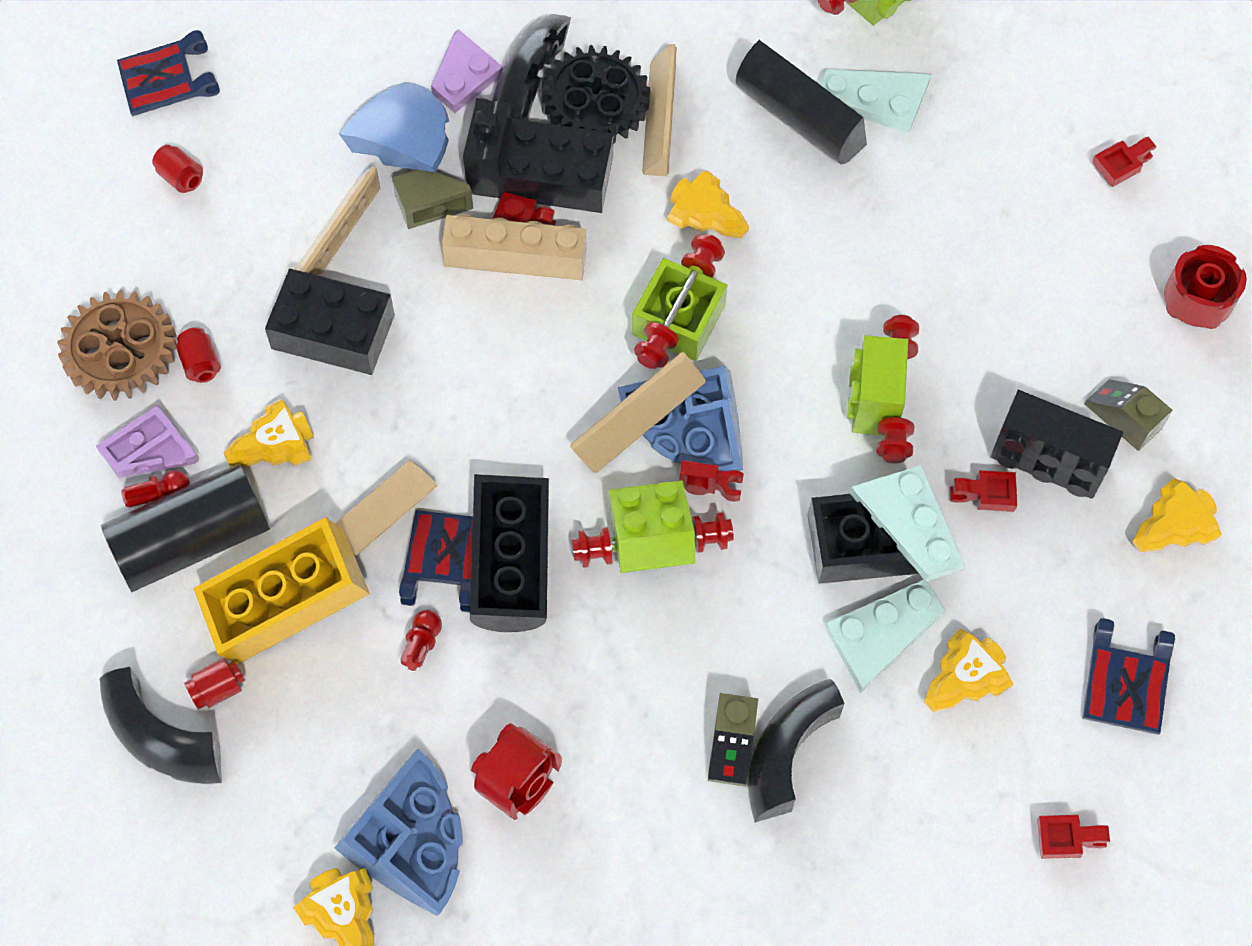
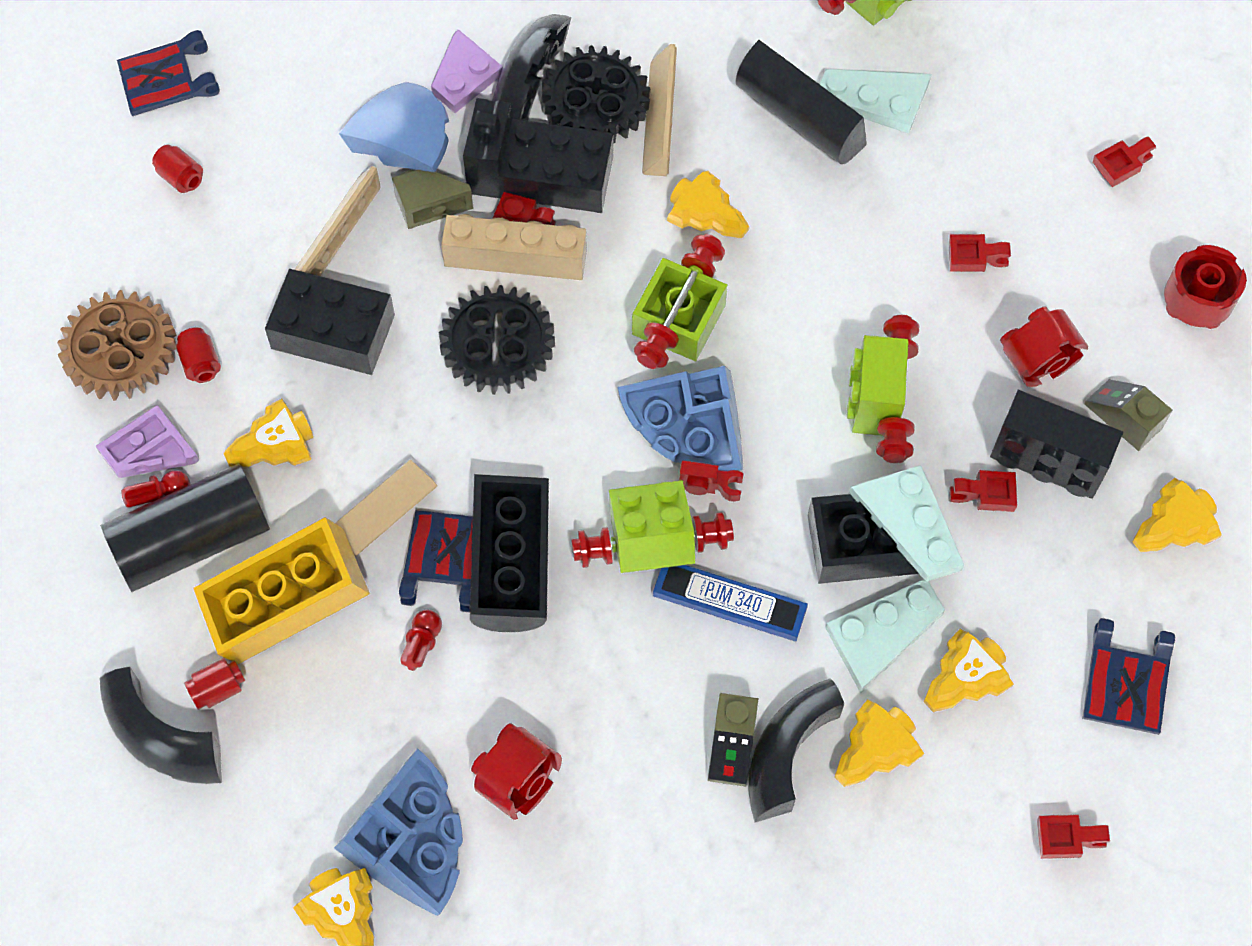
(464, 338): none -> black gear
(638, 412): tan slope -> none
(731, 600): none -> tile
(878, 743): none -> yellow rock
(972, 254): none -> red plate
(1043, 346): none -> red brick

